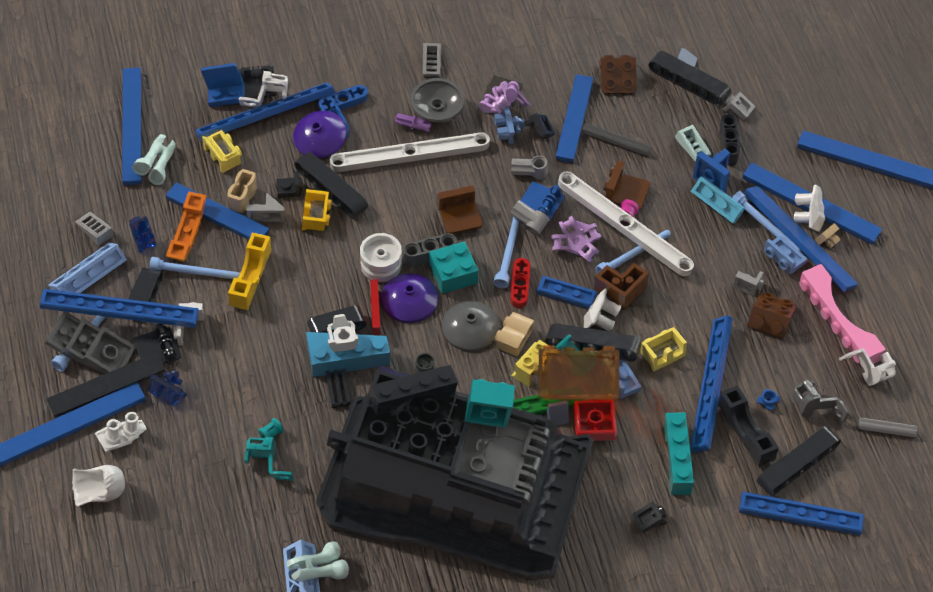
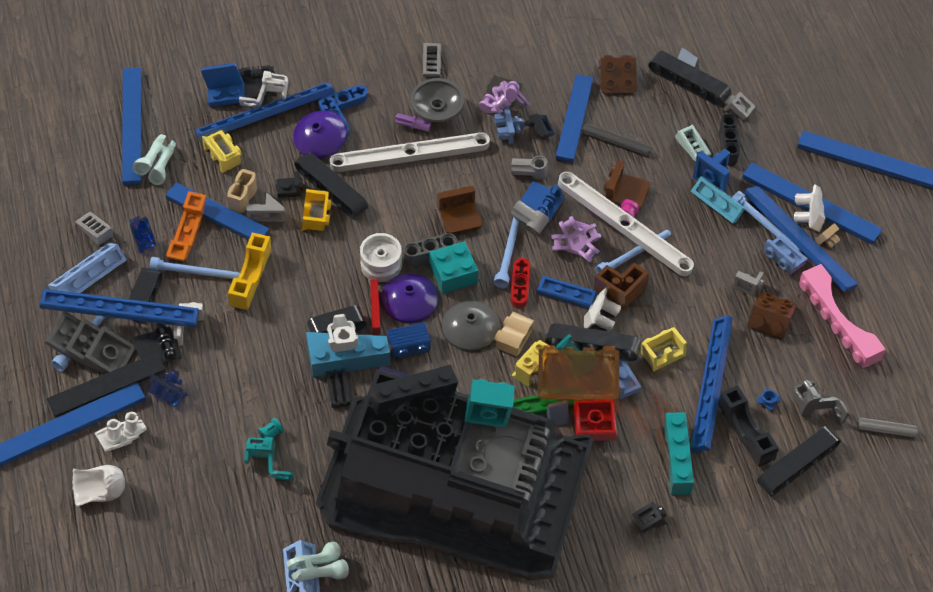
(409, 340): none -> blue brick
(424, 362): pearl dark grey wheel -> none
(801, 513): blue tile -> none
(874, 374): white piece -> none

